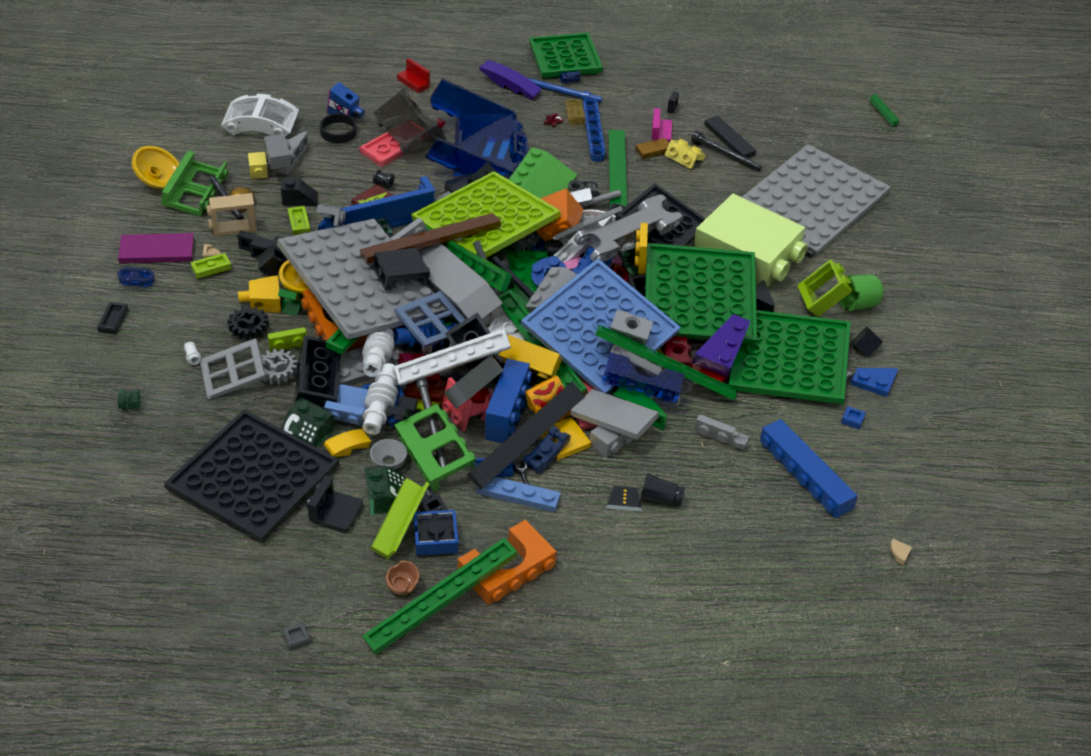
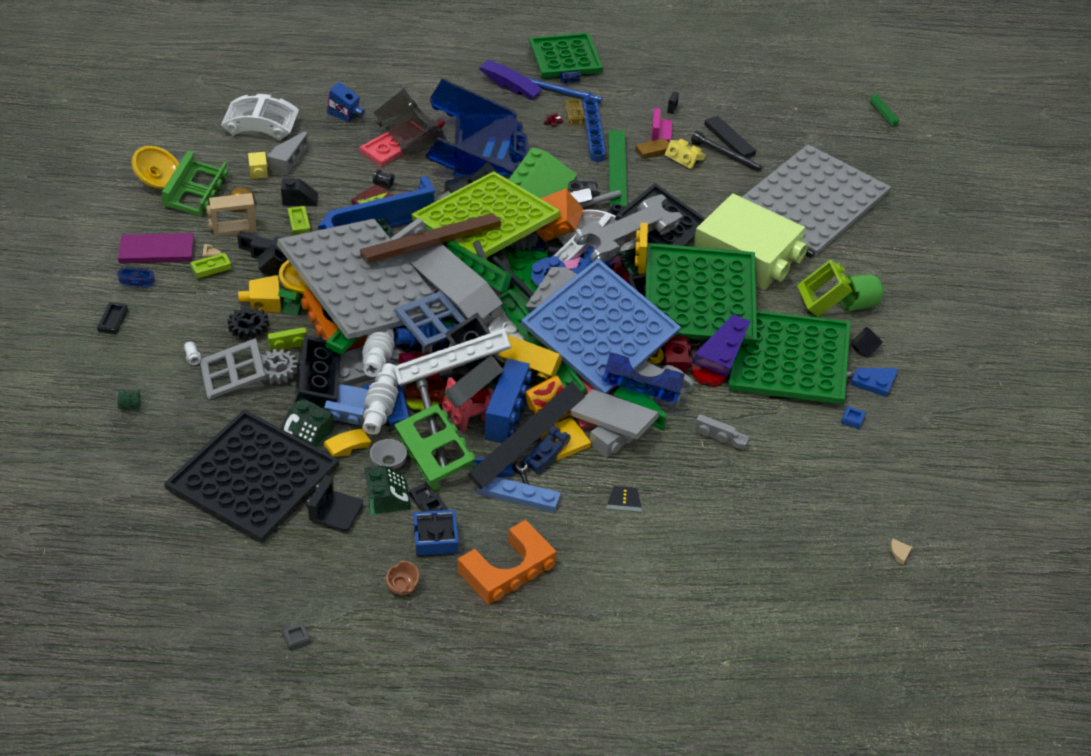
(222, 192): black bar -> none
(278, 151): light grey brick -> none
(330, 210): light grey bracket -> none
(338, 138): black tyre -> none
(398, 518): lime panel -> none
(399, 266): black panel -> none
(405, 408): black bracket -> none
(415, 76): red panel -> none
(439, 596): green plate -> none
(578, 227): light grey window -> none
(640, 326): light grey brick -> none
(649, 367): light grey hinge -> none
(662, 491): black plant -> none
(665, 361): green tile -> none
(763, 298): black slope -> none
(808, 468): blue brick -> none

